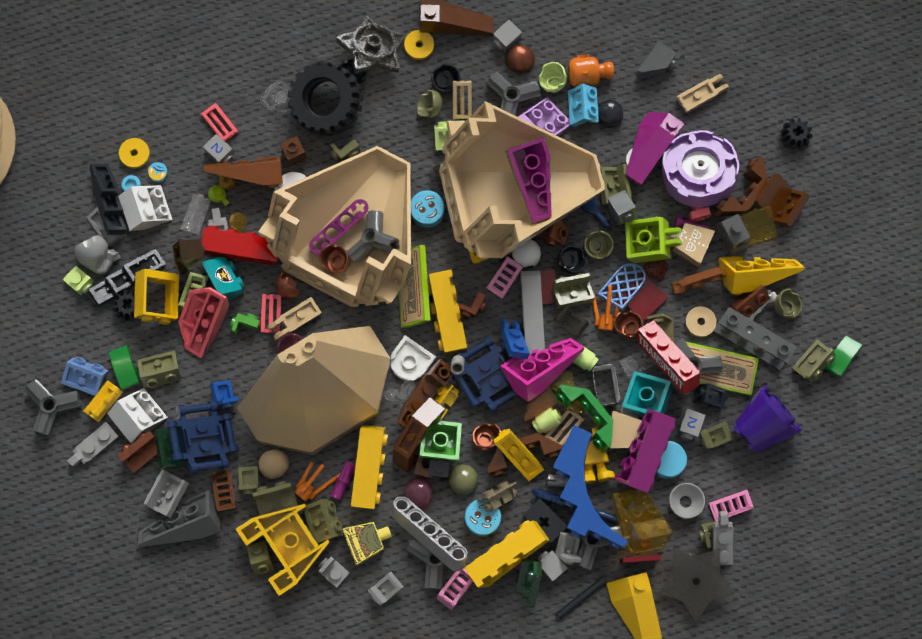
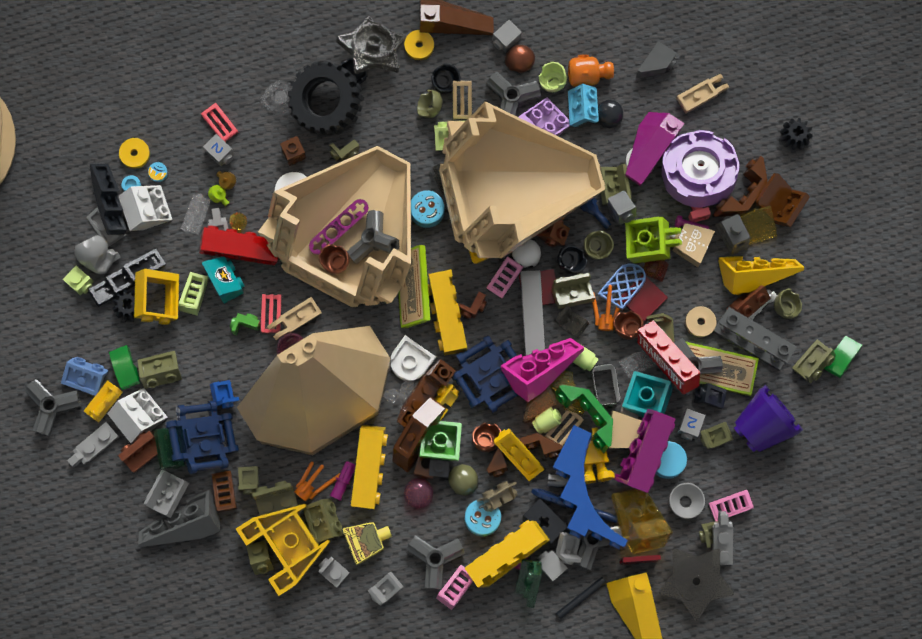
(187, 254): dark brown slope -> none
(202, 319): coral wedge -> none
(262, 171): dark orange wedge -> none
(273, 463): tan hair -> none
(286, 286): copper hair -> none
(438, 540): light grey beam -> none
(457, 360): light grey hinge -> none
(514, 339): blue hinge -> none
(532, 173): magenta wedge -> none
(697, 280): dark orange hinge -> none

